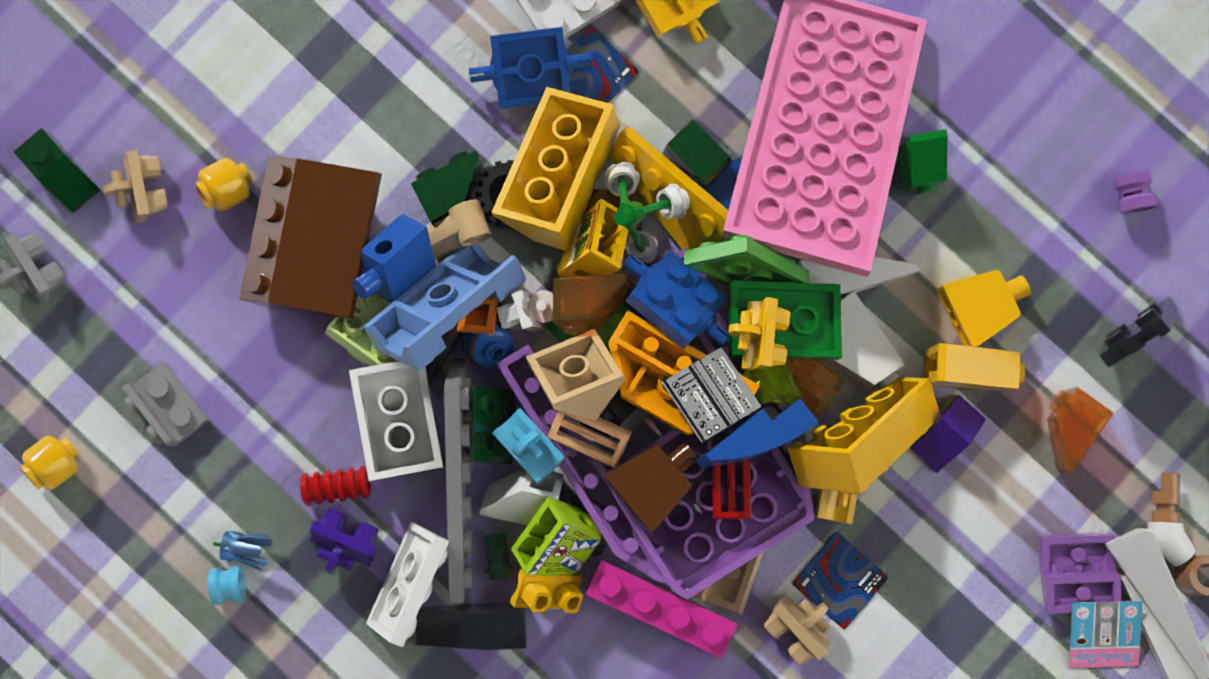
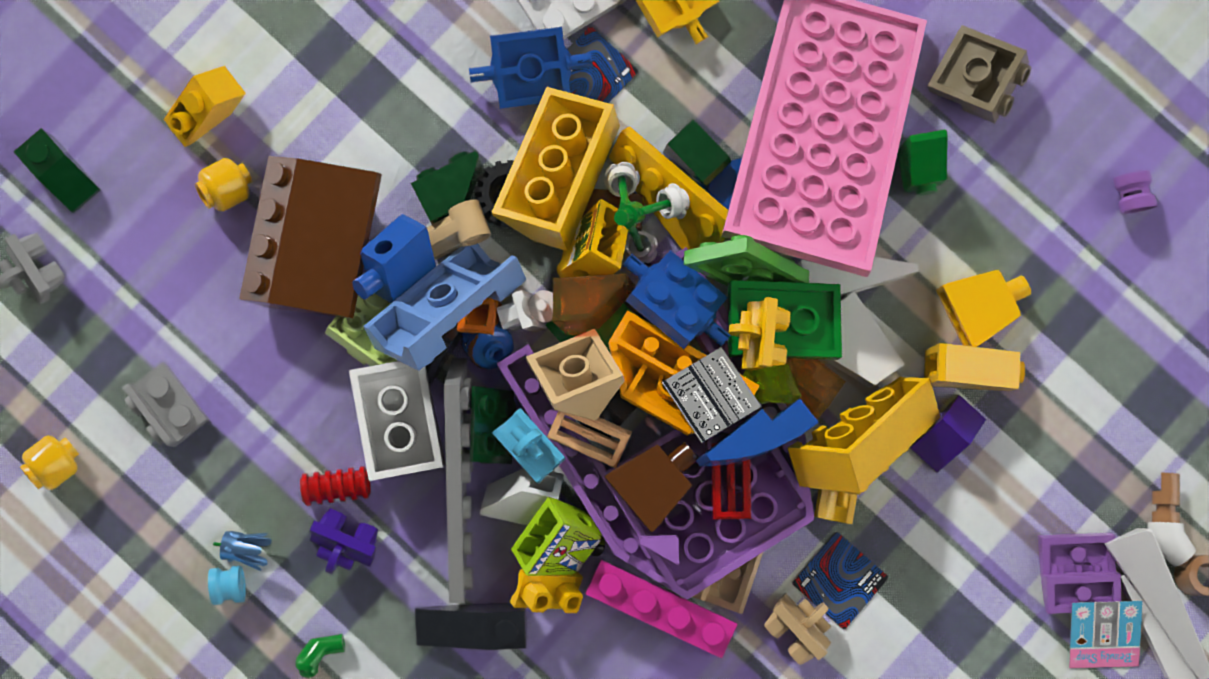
(136, 170): tan hips -> none
(204, 104): none -> yellow slope
(314, 651): none -> green arm
(407, 584): white plate -> none
(497, 558): clear green pin -> none
(664, 545): none -> medium lavender slope
(981, 74): none -> dark tan plate
(1074, 426): clear orange slope -> none
(1151, 321): black wing -> none

